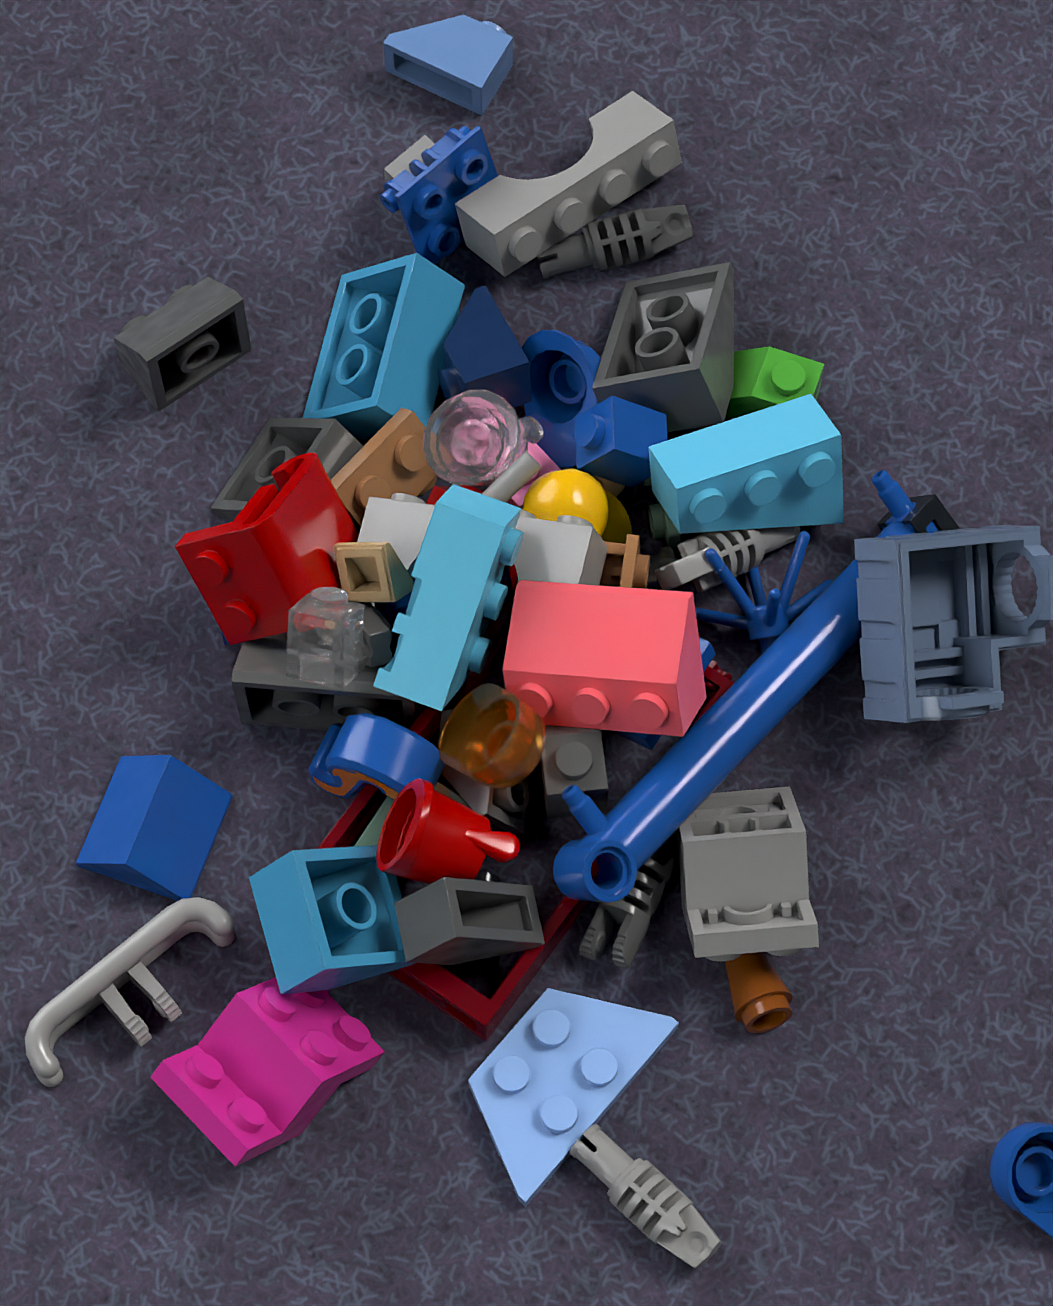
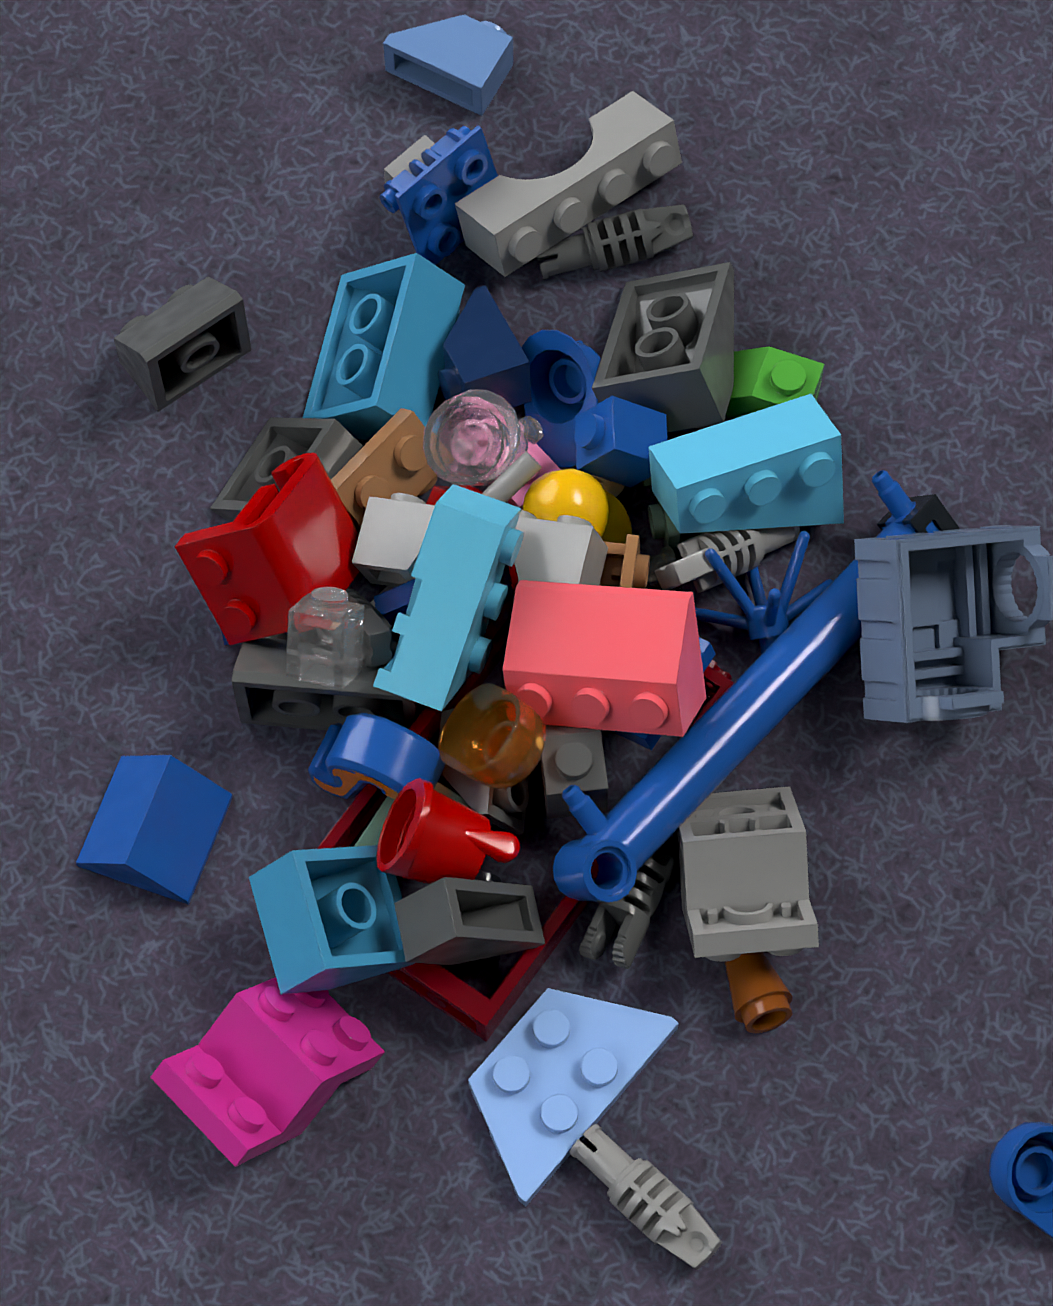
(123, 964): light grey piece -> none
(371, 572): tan slope -> none

